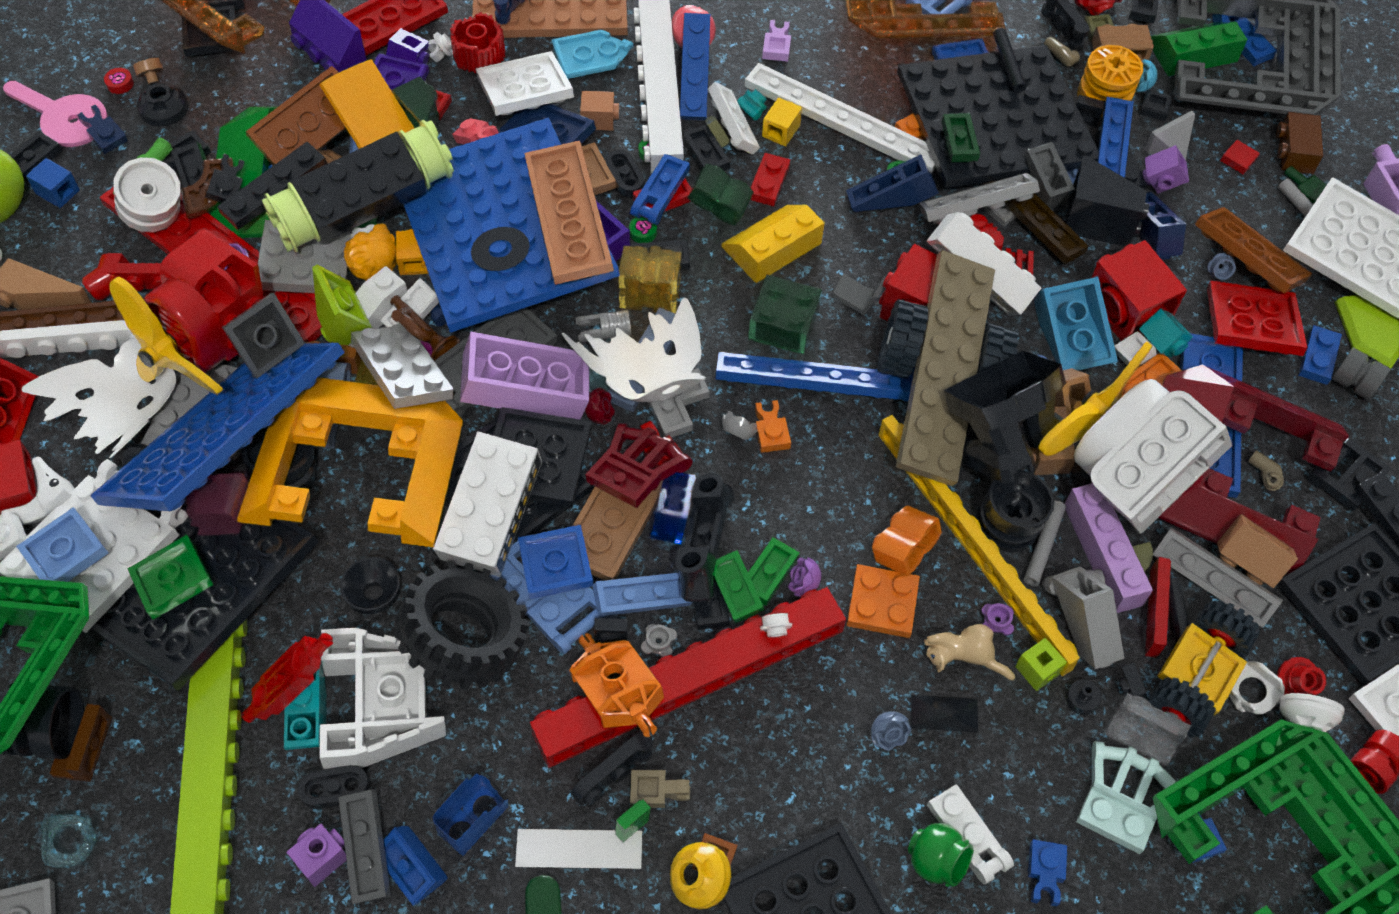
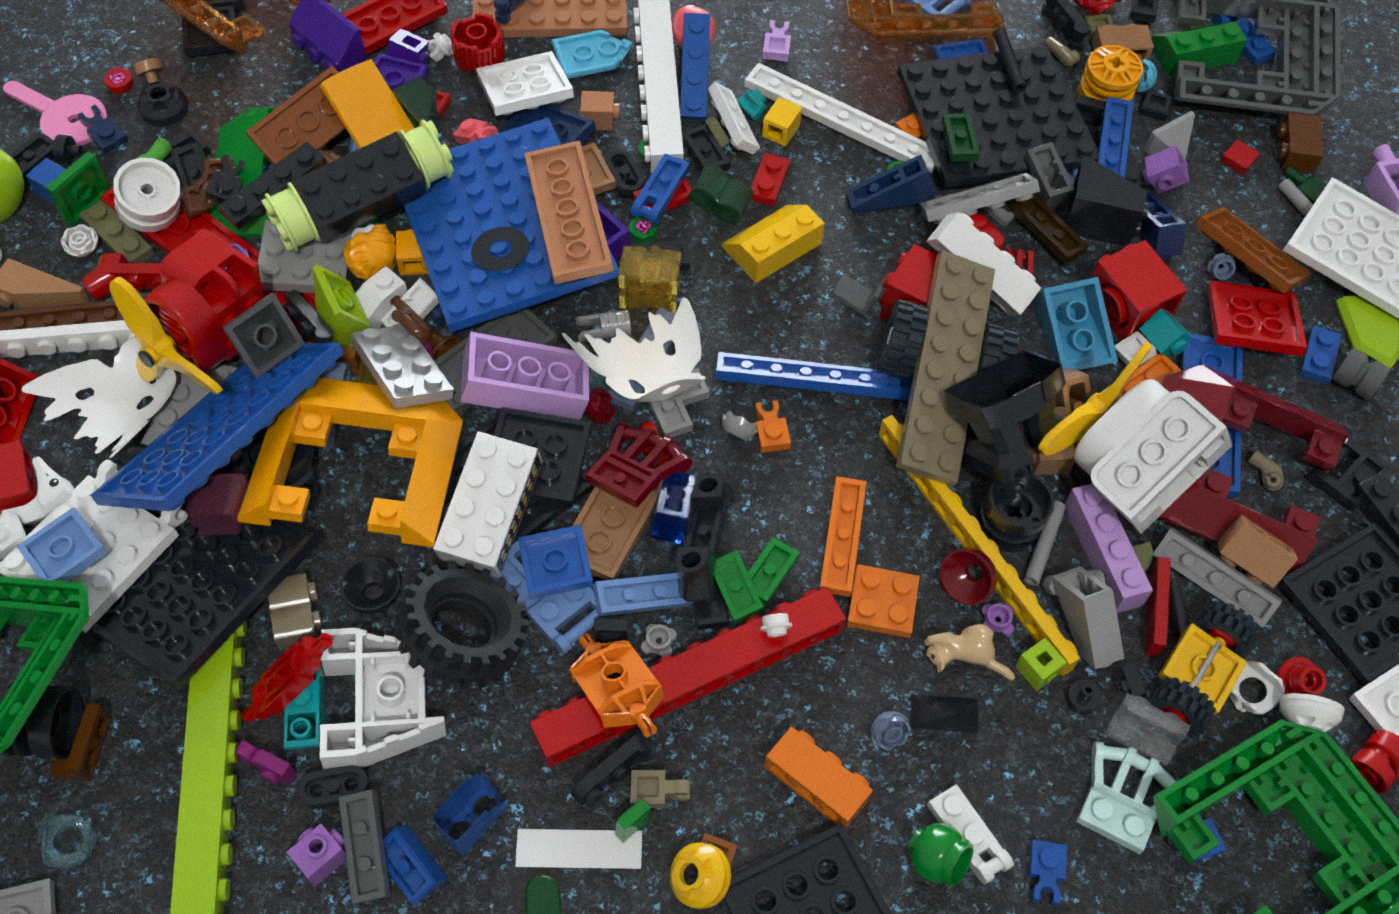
(65, 149): none -> black tile
(78, 188): none -> green tile
(79, 241): none -> white plate
(116, 234): none -> olive plate
(170, 577): green plate -> none
(271, 767): none -> magenta plate
(294, 611): none -> dark tan brick
(307, 319): none -> black plate
(784, 314): clear green brick -> none
(804, 576): medium lavender plate -> none
(818, 777): none -> orange brick
(843, 536): none -> orange plate
(906, 540): orange brick -> none
(958, 581): none -> dark red piece

